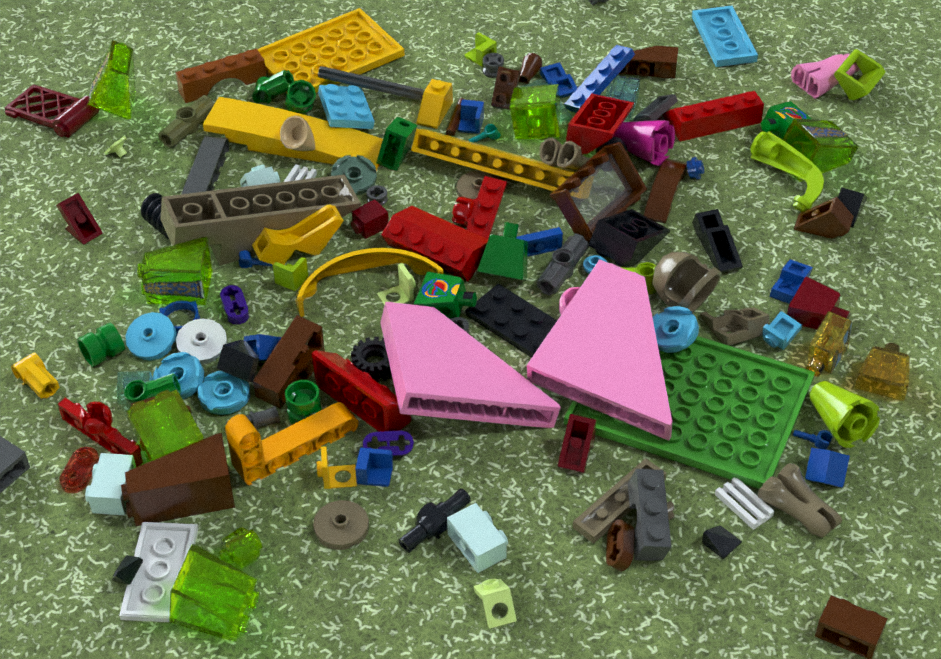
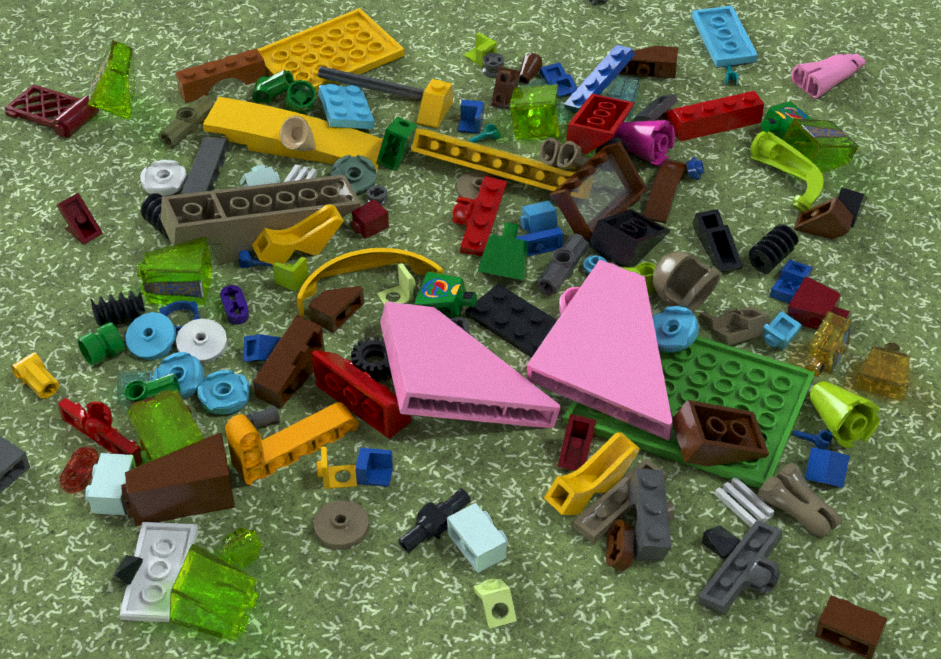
(117, 147): yellowish green plant -> none
(118, 308): none -> black piece
(163, 177): none -> white plate
(238, 360): black slope -> none
(302, 400): green wheel -> none
(335, 307): none -> reddish brown slope
(390, 436): dark purple beam -> none
(440, 241): red slope -> none
(455, 119): reddish brown piece -> none
(539, 217): none -> dark azure brick
(599, 474): none -> yellow arch
(717, 434): none -> reddish brown slope
(731, 75): none -> teal hand
(744, 569): none -> dark grey plate
(773, 248): none -> black piece
(871, 71): lime tile -> none

